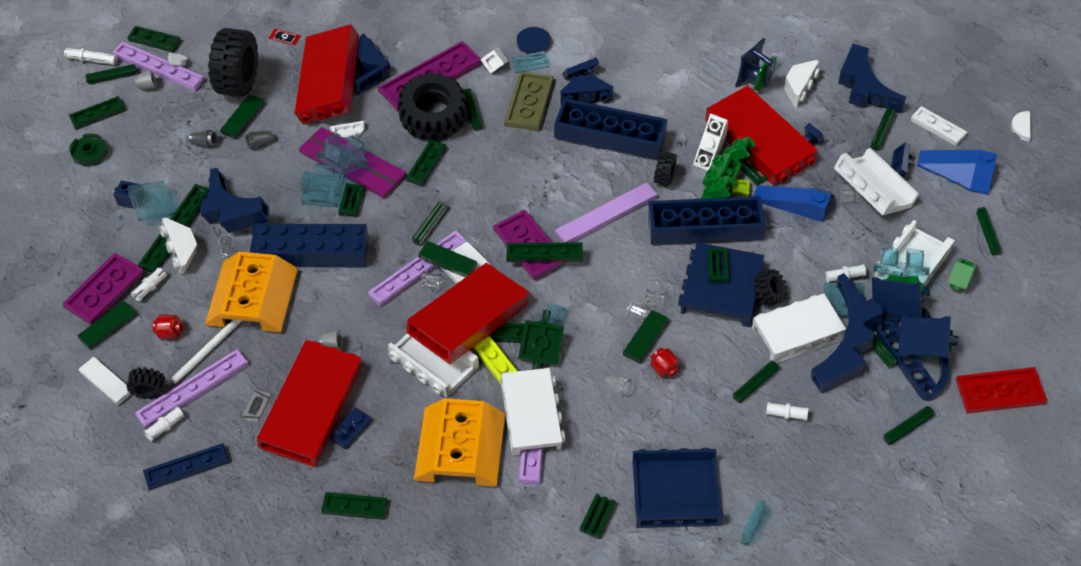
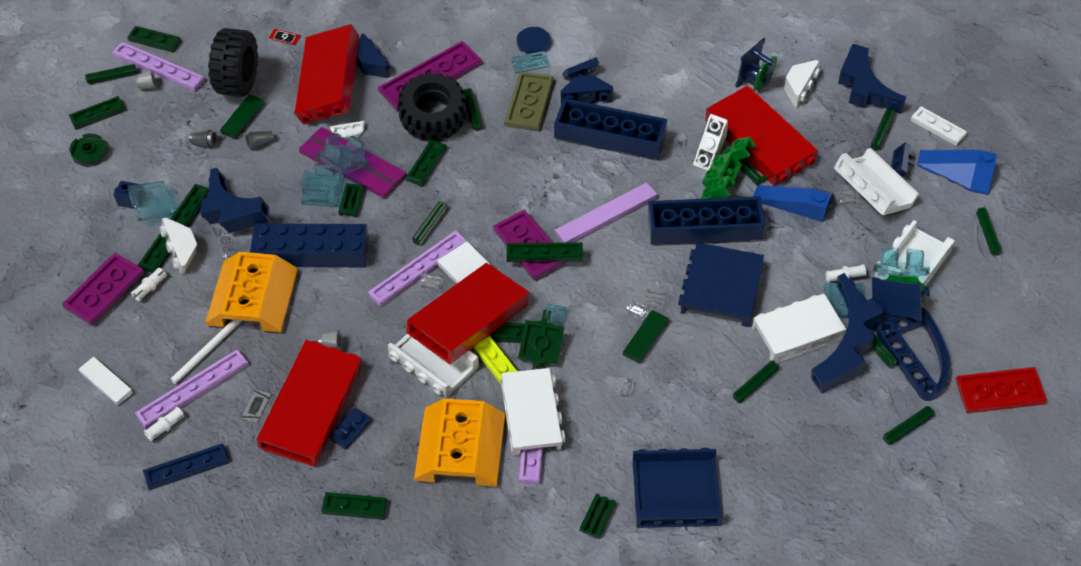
(85, 55): white pin -> none
(107, 325): dark green tile -> none
(146, 383): black tyre -> none
(167, 326): red head -> none
(177, 59): white tile -> none
(369, 79): dark blue slope -> none
(447, 259): dark green tile -> none
(494, 60): white panel -> none
(664, 362): red head -> none
(665, 168): black tyre -> none
(718, 278): dark green tile -> none
(740, 189): lime tile -> none
(753, 522): clear light blue tile -> none
(770, 287): black tyre -> none
(787, 411): white pin -> none
(813, 134): dark blue tile -> none
(926, 337): dark blue piece -> none
(962, 274): slope -> none
(1021, 125): white tile -> none

